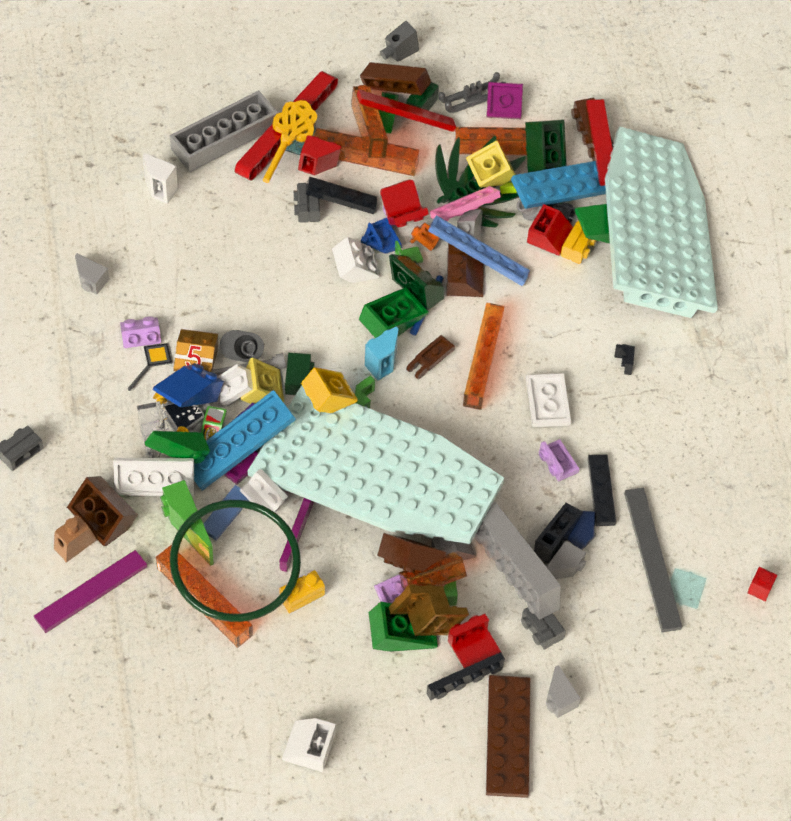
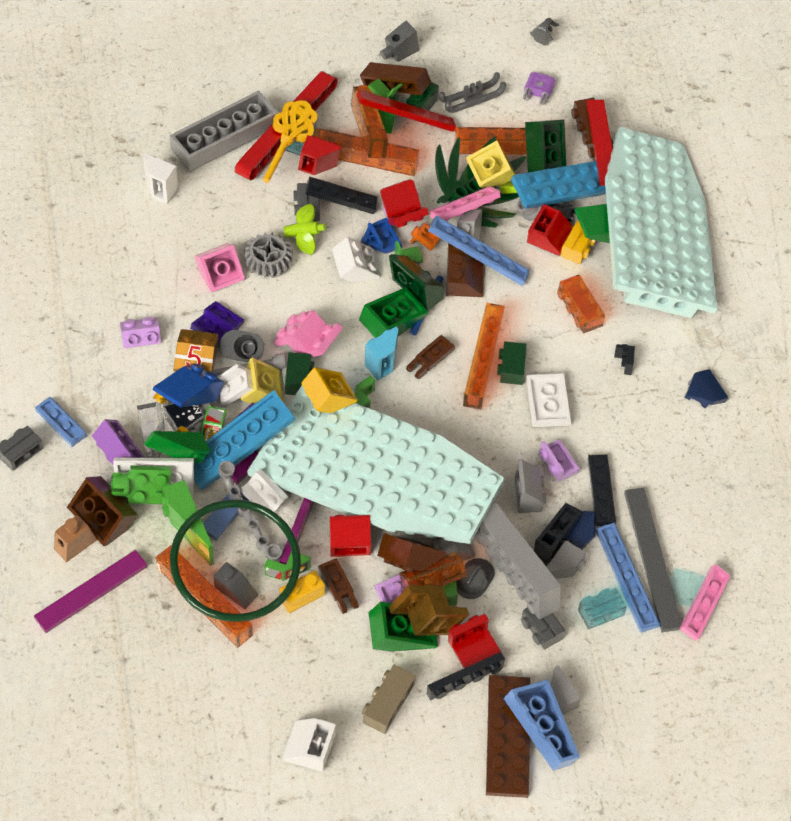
(60, 421): none -> medium blue tile
(91, 274): light grey slope -> none
(115, 441): none -> medium lavender brick
(141, 484): none -> bright green plate
(155, 356): piece -> none
(217, 320): none -> dark purple slope
(220, 267): none -> bright pink slope
(234, 585): none -> dark grey slope
(272, 551): none -> light grey bar
(277, 261): none -> light grey gear
(282, 571): none -> bright green slope
(305, 229): none -> lime plant
(307, 334): none -> bright pink bracket
(338, 584): none -> reddish brown hinge
(349, 535): none -> red slope
(380, 89): none -> bright green bracket
(388, 698): none -> dark tan brick
(479, 576): none -> dark grey piece
(504, 100): magenta tile -> none
(513, 363): none -> dark green brick
(529, 488): none -> light grey slope
(540, 86): none -> medium lavender piece
(541, 34): none -> dark grey piece
(544, 723): none -> medium blue wedge
(580, 304): none -> clear orange brick
(602, 608): none -> clear light blue brick
(627, 577): none -> medium blue tile
(704, 602): none -> bright pink plate
(705, 389): none -> dark blue slope
(762, 584): red brick -> none

